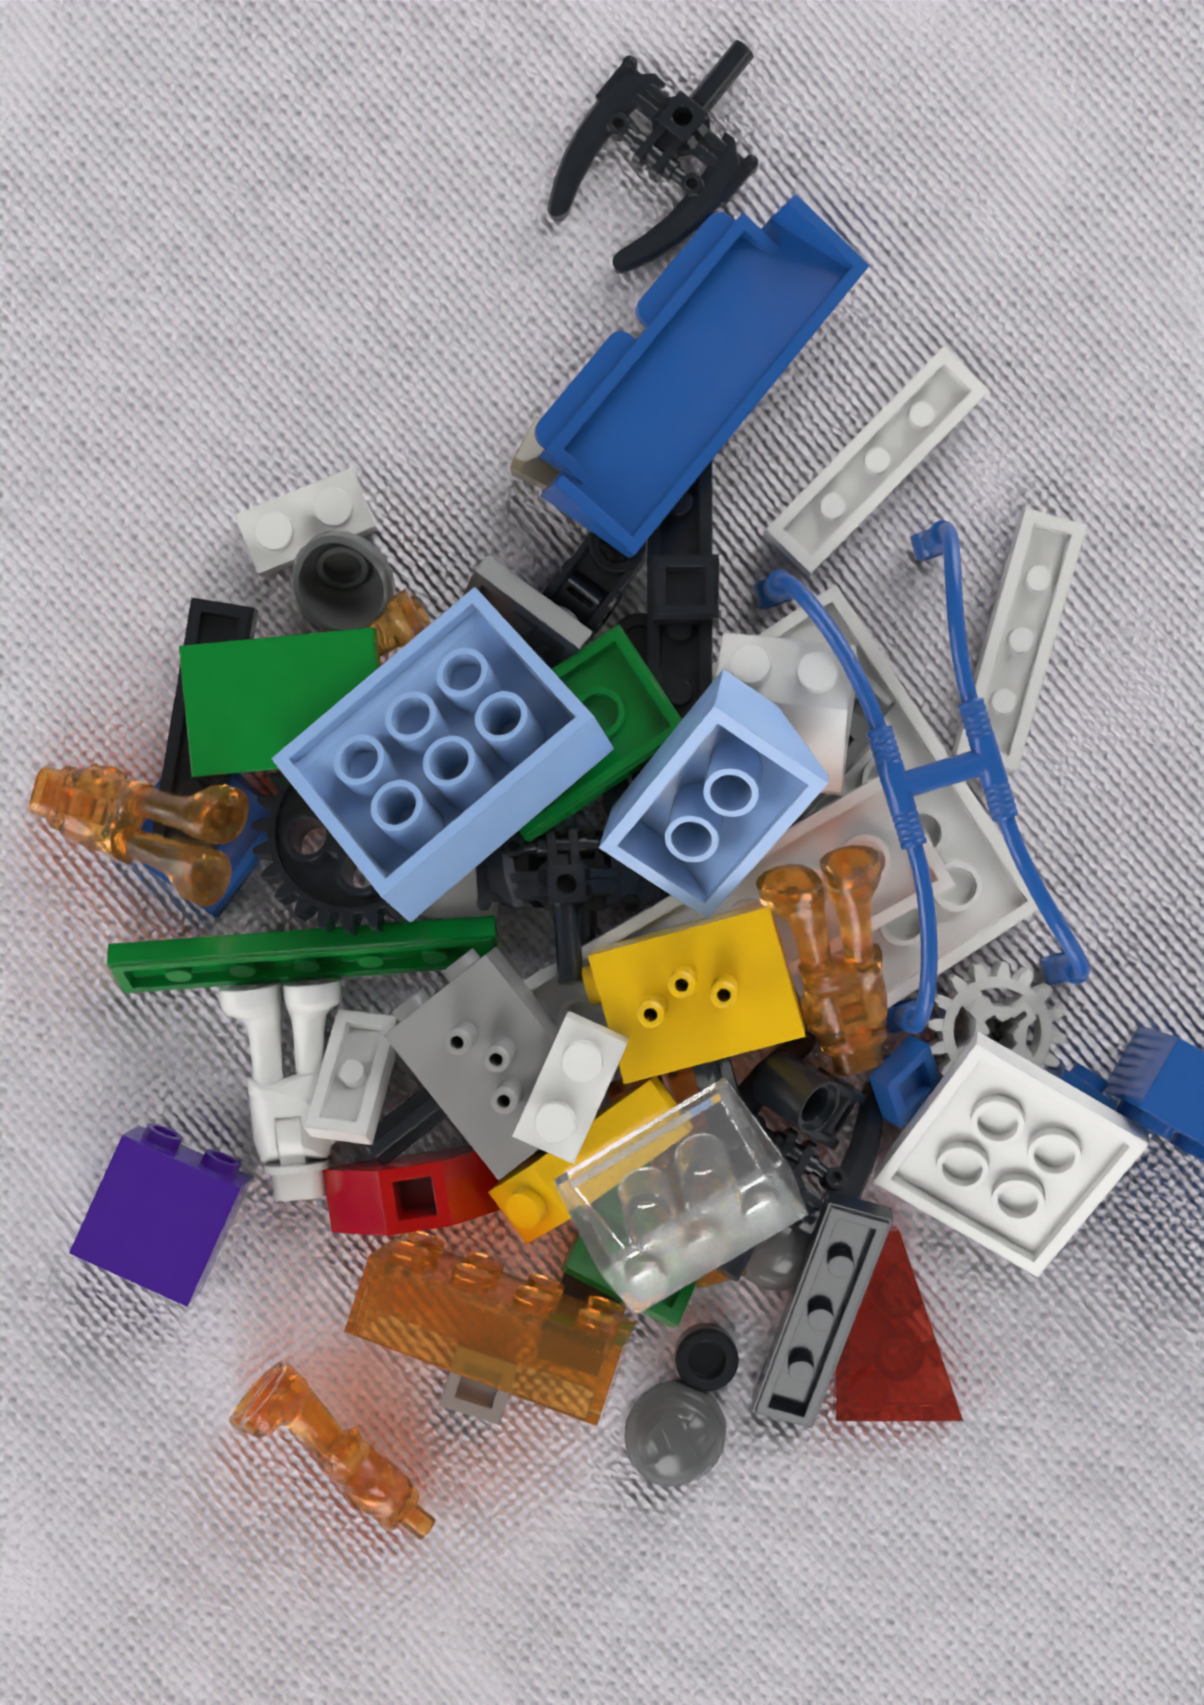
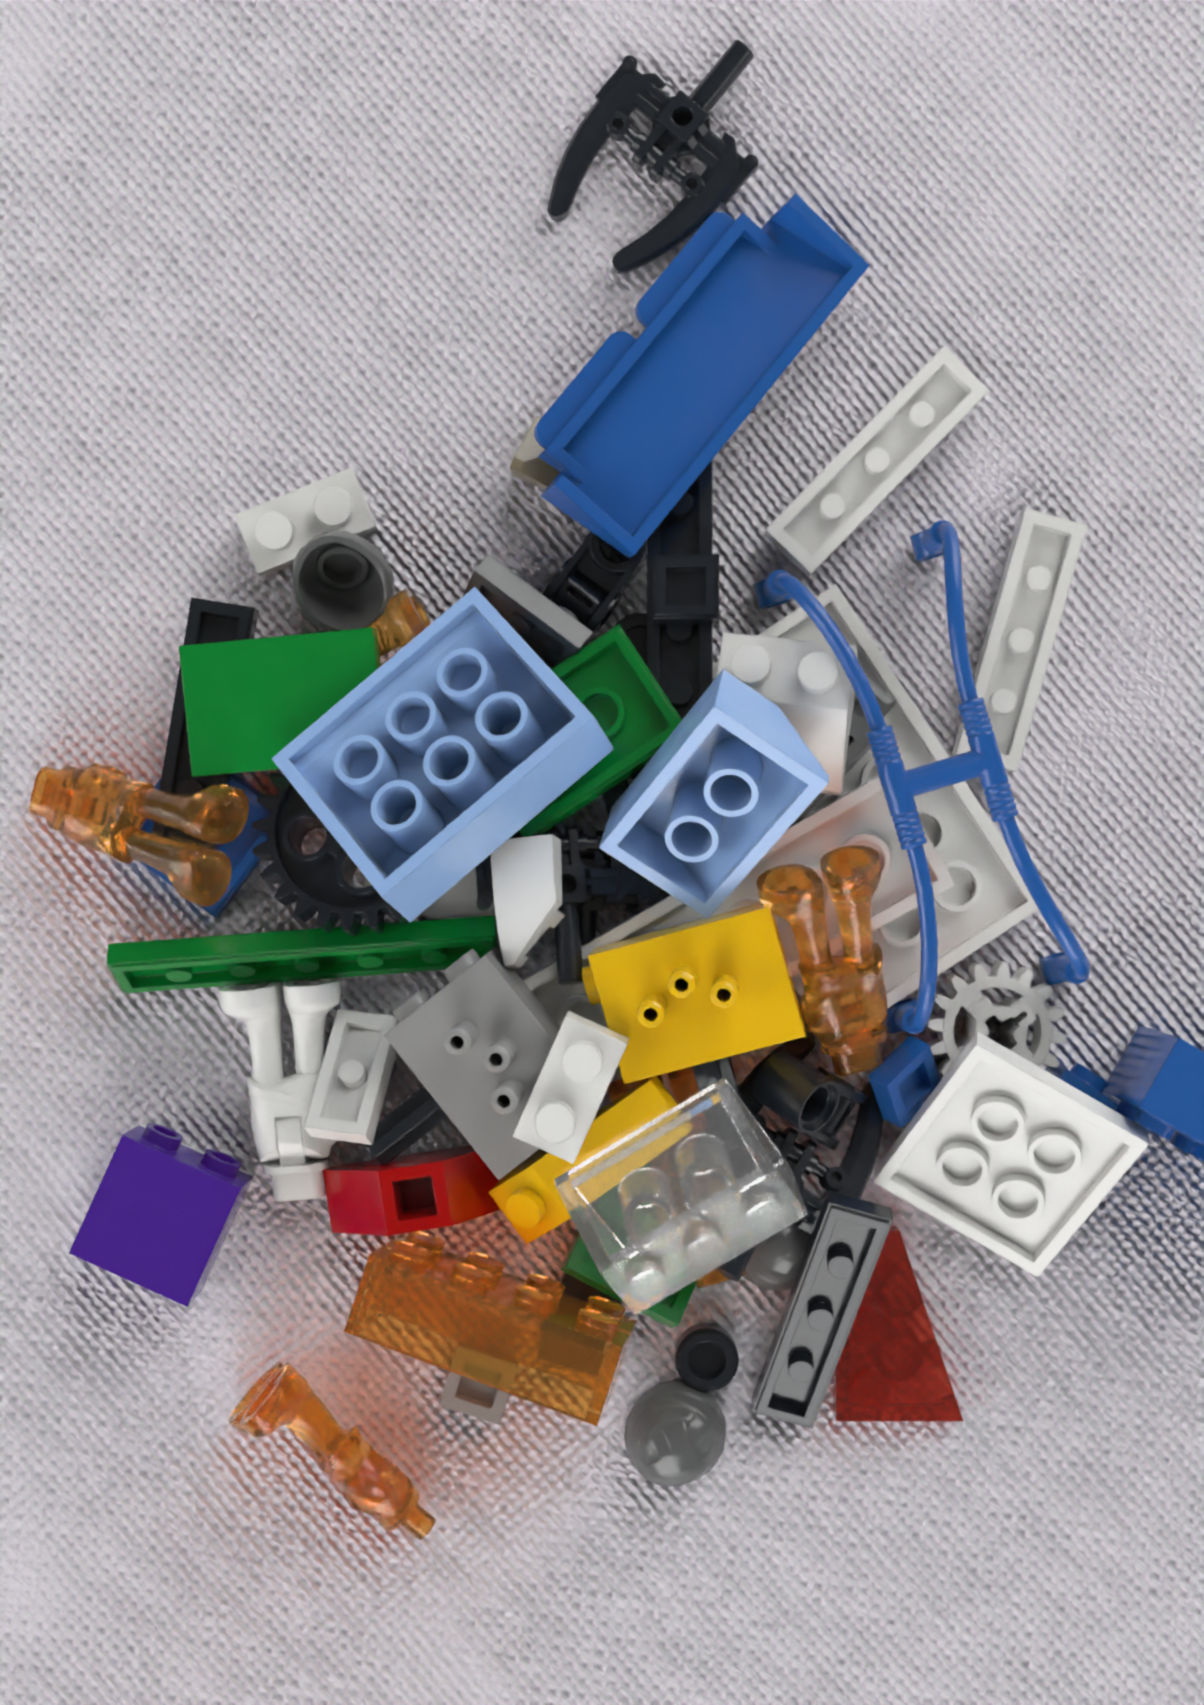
(526, 893): none -> white slope

